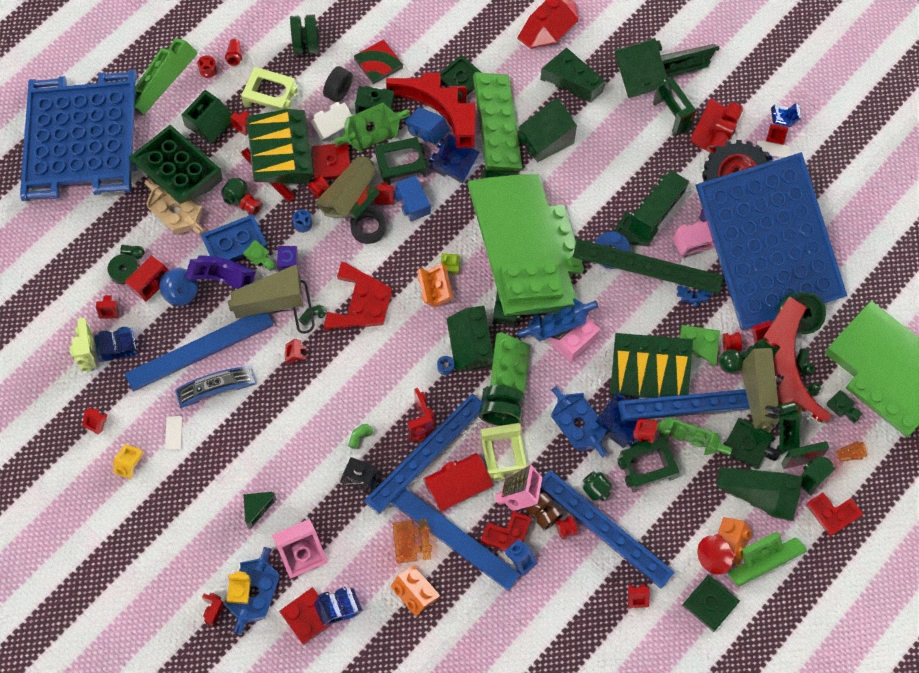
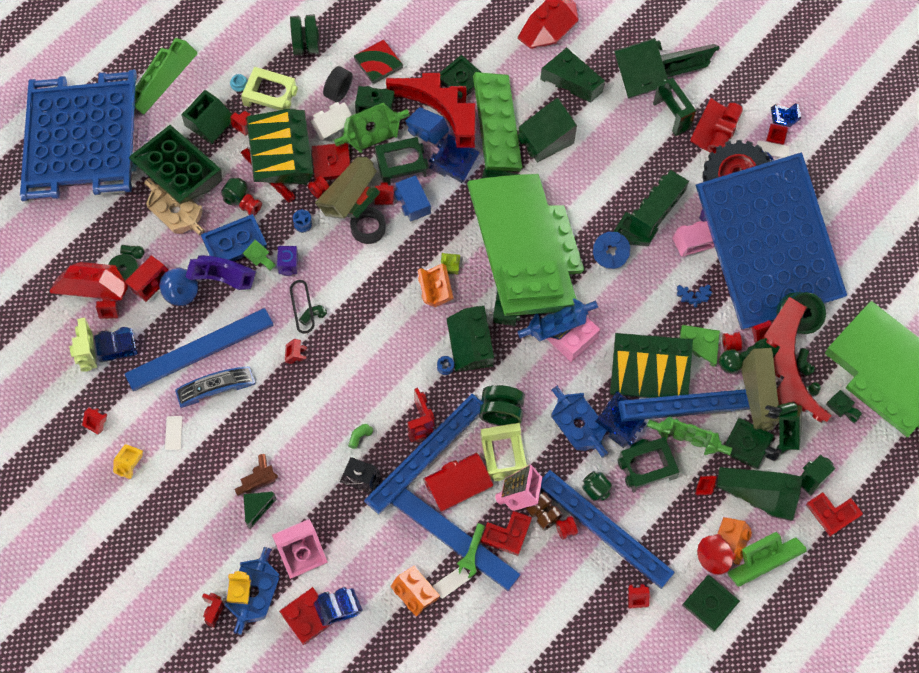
(91, 281): none -> red wedge
(208, 62): red wheel -> none
(233, 54): red cone -> none
(238, 82): none -> medium azure plate
(260, 477): none -> copper piece
(268, 294): olive slope -> none
(368, 301): red wing -> none
(405, 541): clear orange plate -> none
(451, 582): none -> white sticker
(469, 560): none -> bright green piece
(510, 362): bright green plate -> none
(521, 556): blue bracket -> none
(645, 430): red tile -> none
(648, 266): dark green tile -> none
(706, 485): none -> red slope
(804, 454): dark green tile -> none
(853, 451): clear orange cone -> none

